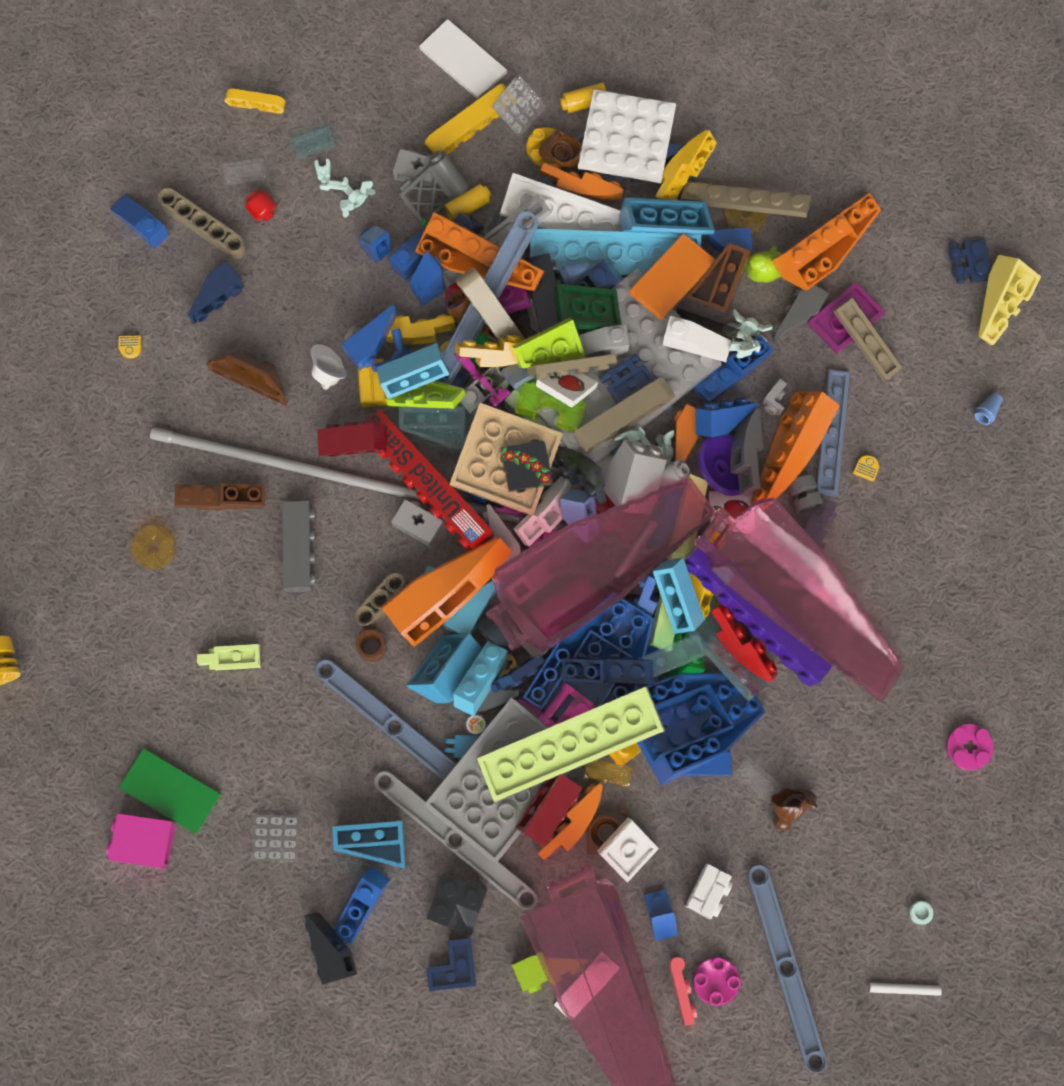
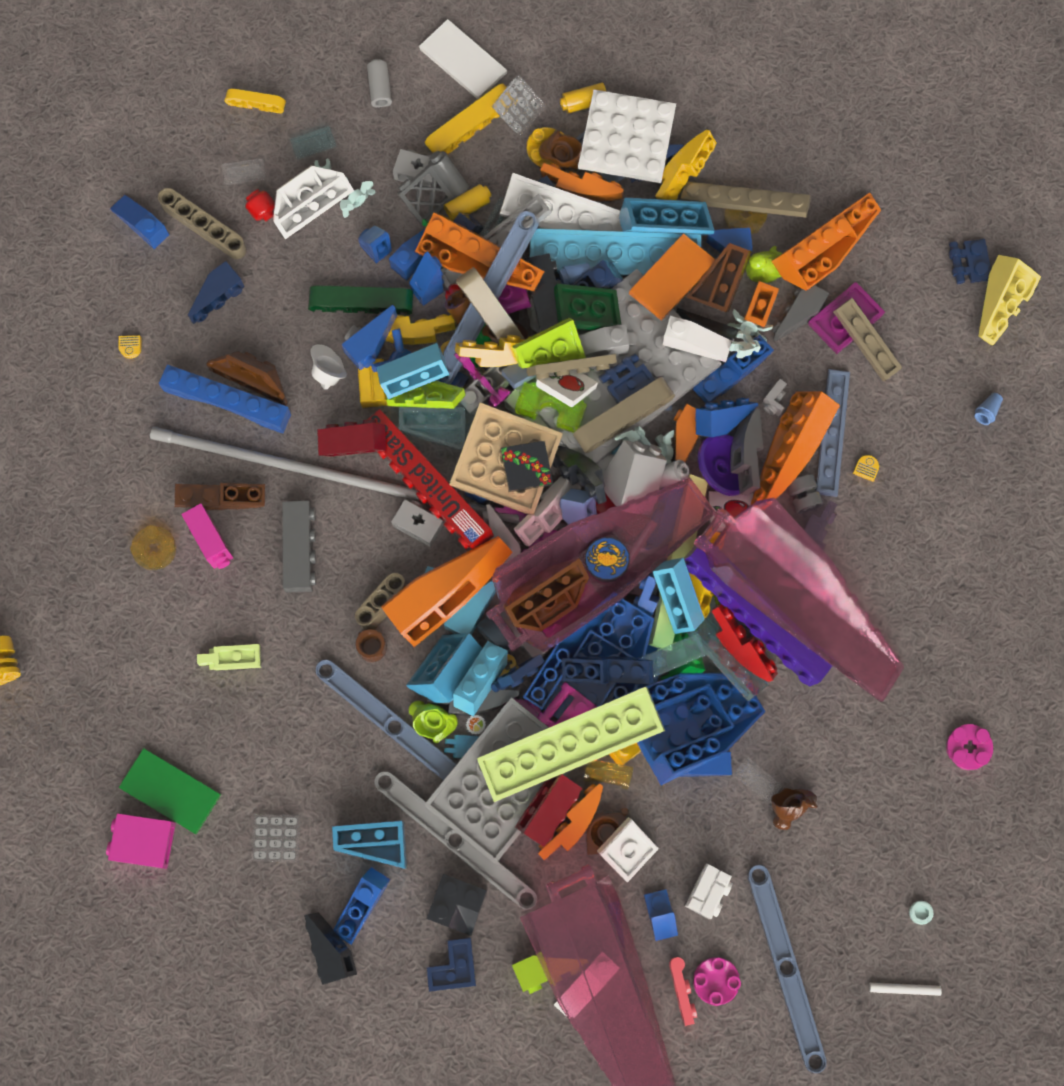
(198, 388): none -> blue arch
(207, 536): none -> dark pink brick
(308, 197): none -> white wedge
(355, 299): none -> dark green beam
(379, 83): none -> light grey brick
(432, 720): none -> lime hair
(547, 596): none -> reddish brown wedge
(607, 559): none -> tile
(761, 304): none -> orange slope

